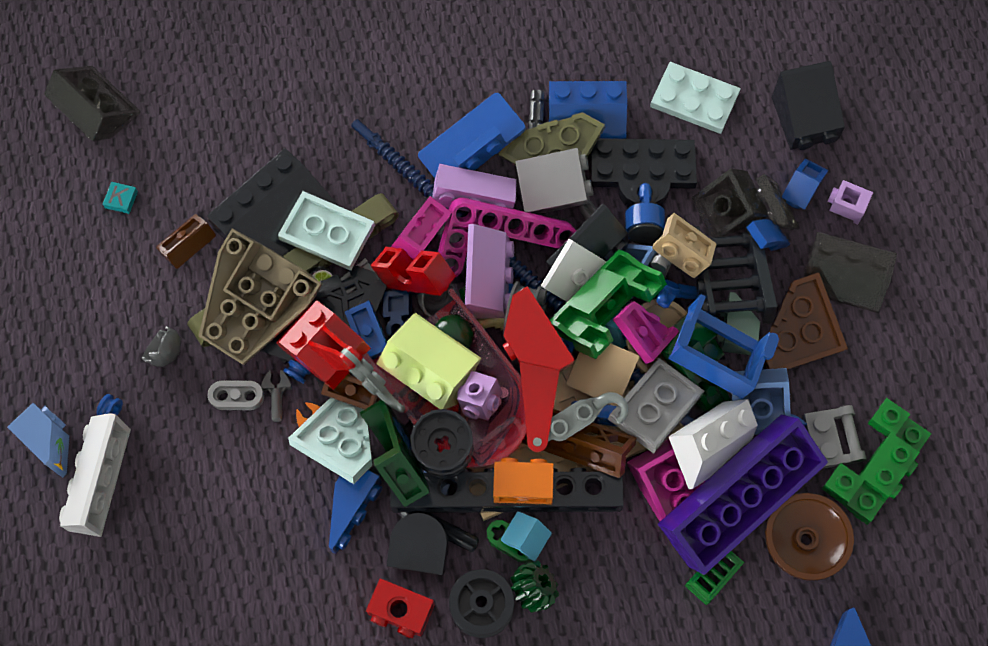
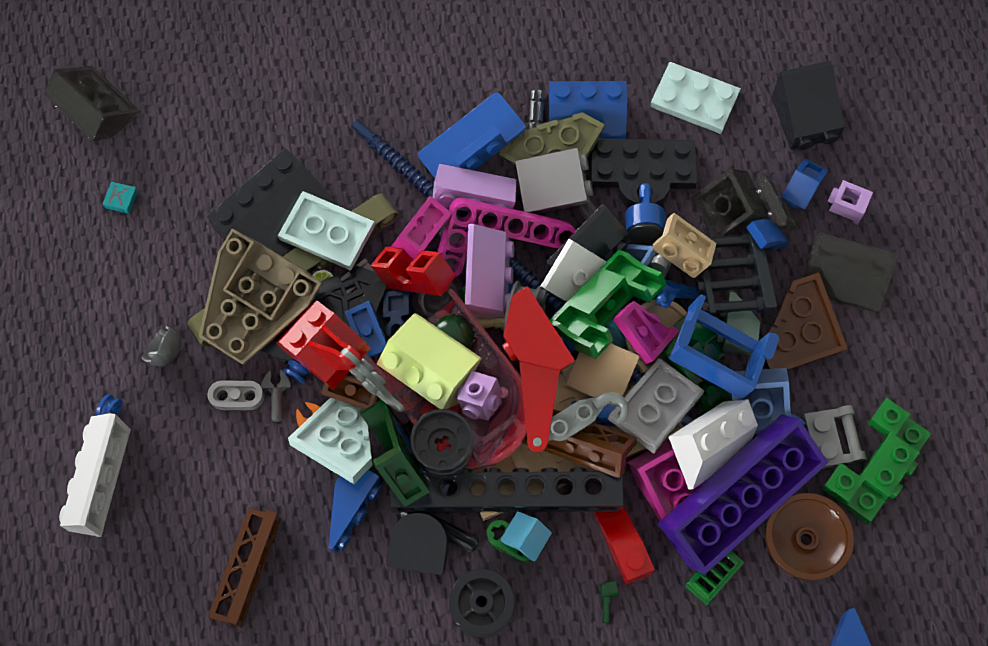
(43, 436): medium blue slope -> none
(186, 241): reddish brown slope -> none
(251, 568): none -> reddish brown fence
(387, 596): red brick -> none
(523, 481): orange brick -> none
(534, 586): dark green gear -> none
(607, 590): none -> dark green hand
(625, 546): none -> red slope

